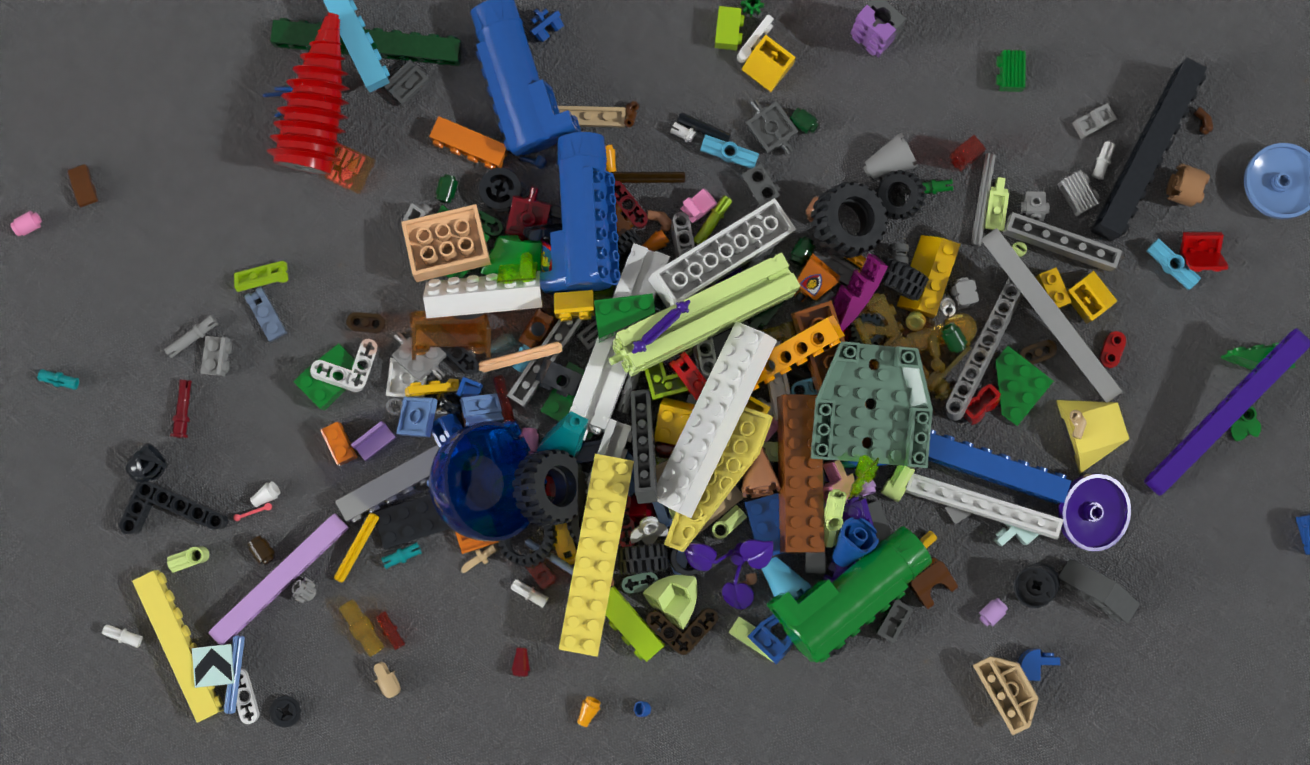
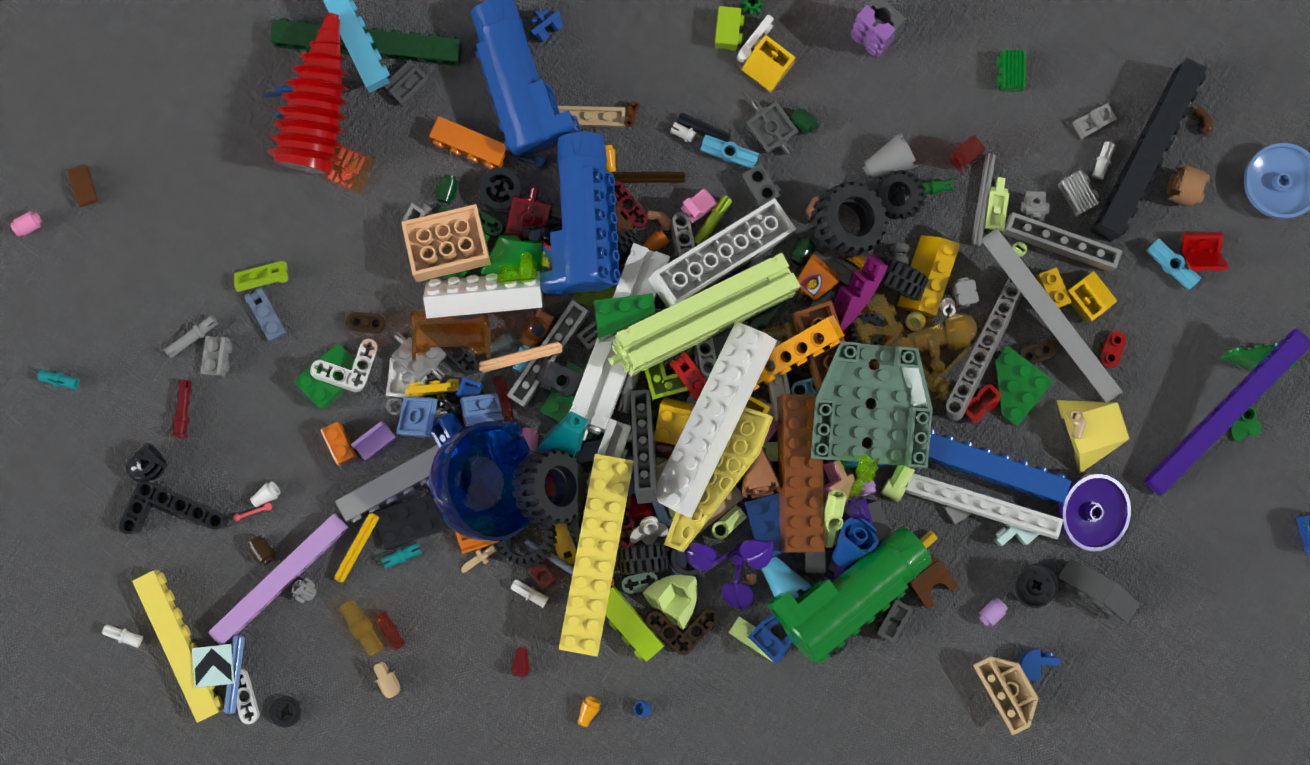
(187, 558): yellowish green piece -> none
(574, 304): yellow slope -> none
(661, 326): dark purple wheel -> none
(953, 337): dark green brick -> none

